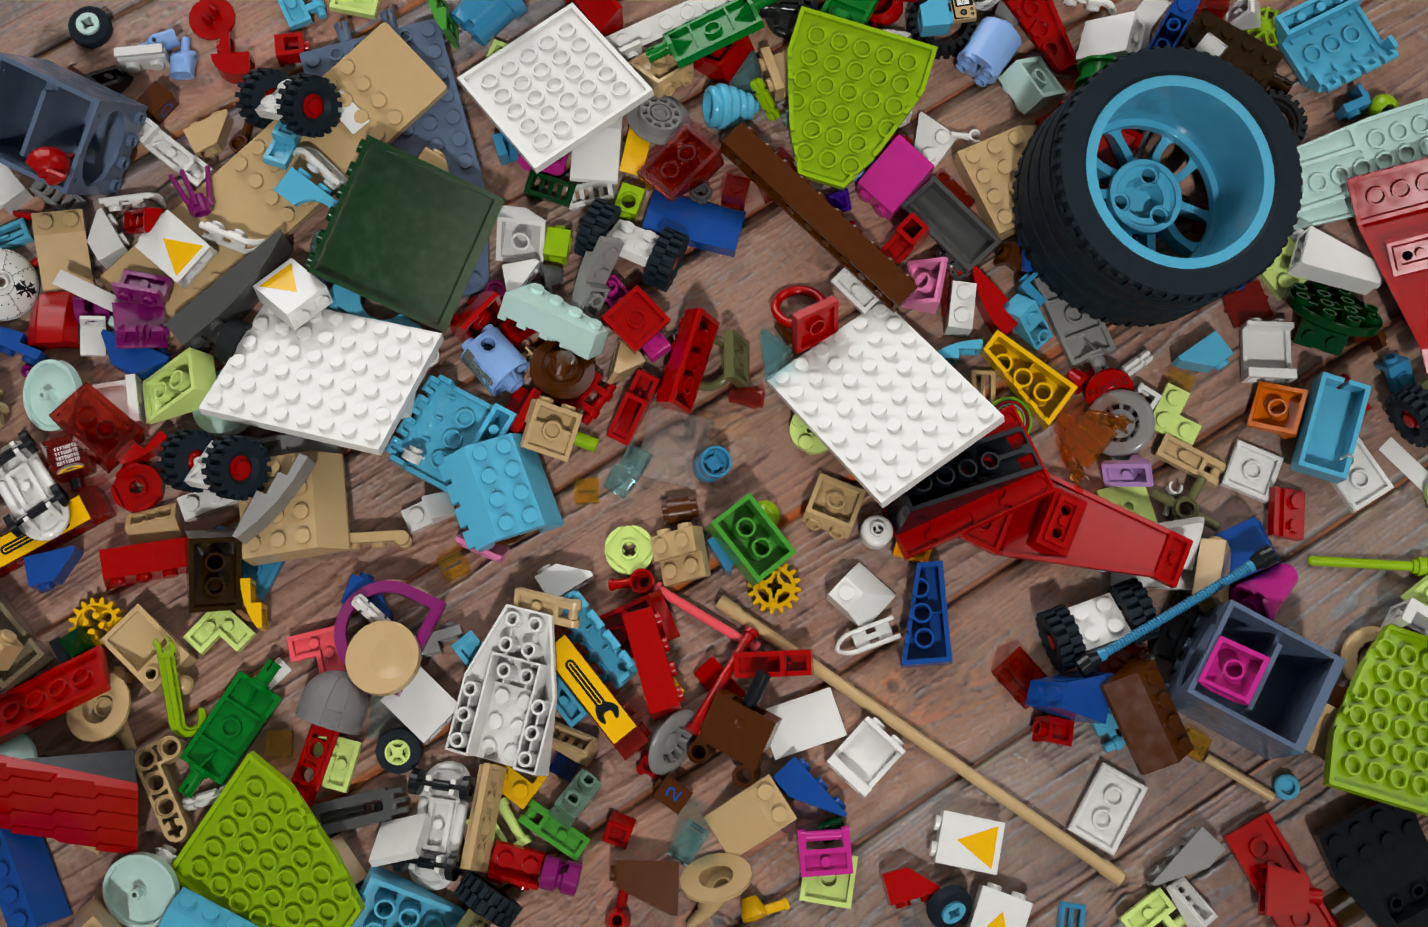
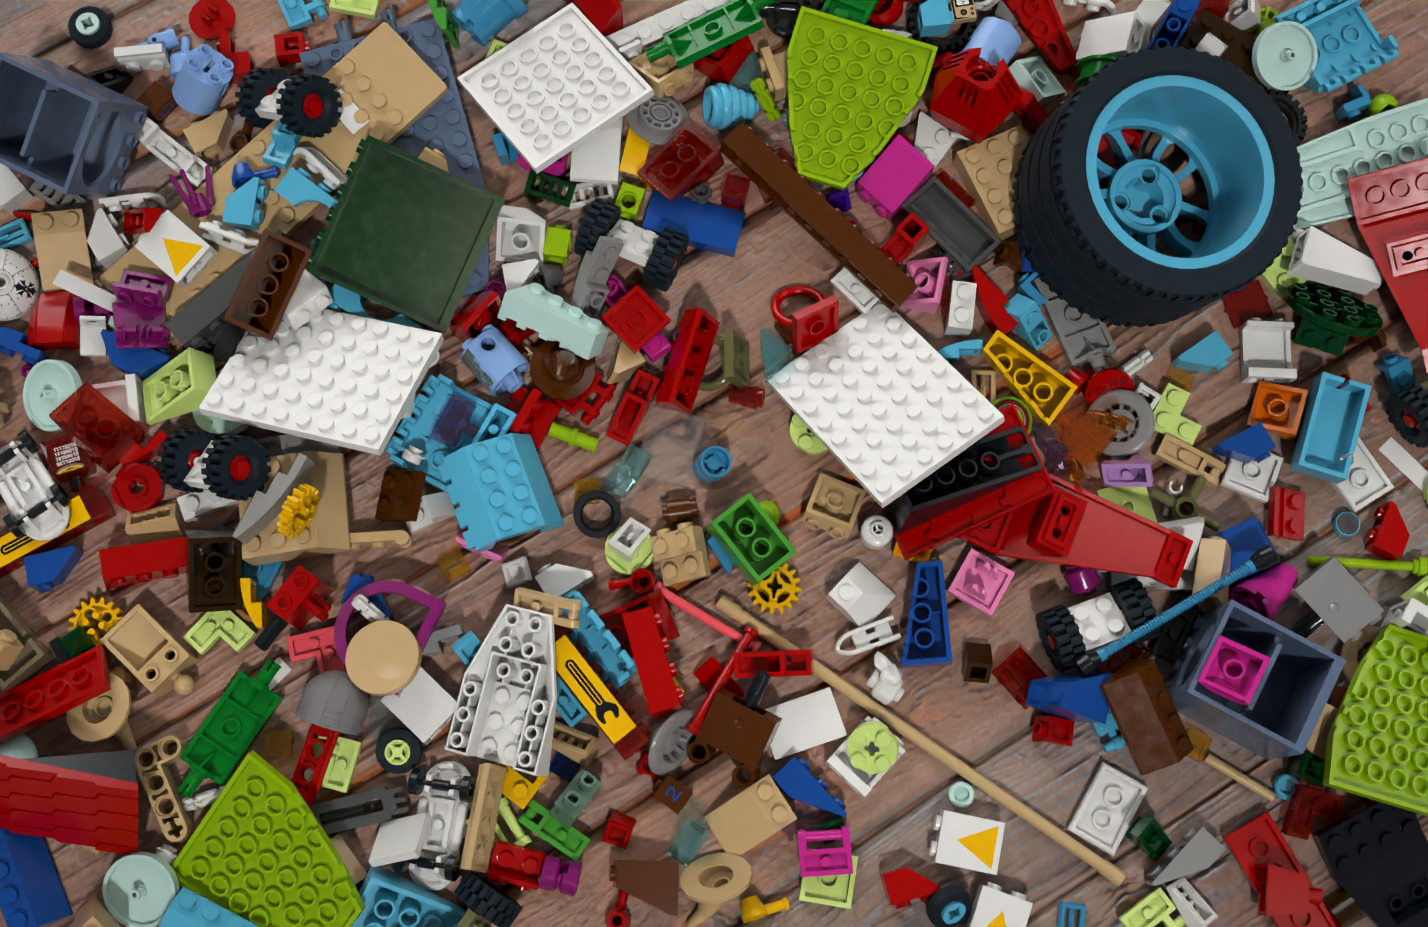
(50, 164): red piece -> none
(172, 691): lime piece -> none
(202, 80): none -> light blue cylinder
(243, 173): none -> blue bar
(245, 205): none -> medium azure slope
(267, 285): none -> reddish brown slope
(295, 604): none -> red piece
(298, 511): none -> yellow gear
(400, 496): none -> reddish brown plate
(454, 422): none -> clear purple plate
(516, 572): none -> white tile
(550, 428): tan plate -> none
(593, 532): none -> black tyre
(629, 539): none -> white slope
(862, 757): none -> yellowish green plate
(886, 680): none -> white head
(960, 794): none -> light aqua tile
(977, 662): none -> dark brown brick
(978, 96): none -> red helmet
(980, 582): none -> bright pink plate
(1054, 452): none -> plate
(1081, 580): none -> magenta head
(1148, 836): none -> dark green slope
(1247, 445): none -> blue slope
(1284, 56): none -> light aqua piece
(1306, 804): none -> clear red plate
(1307, 768): none -> dark green slope
(1337, 602): none -> light grey piece
(1346, 524): none -> tile
(1388, 534): none -> red slope

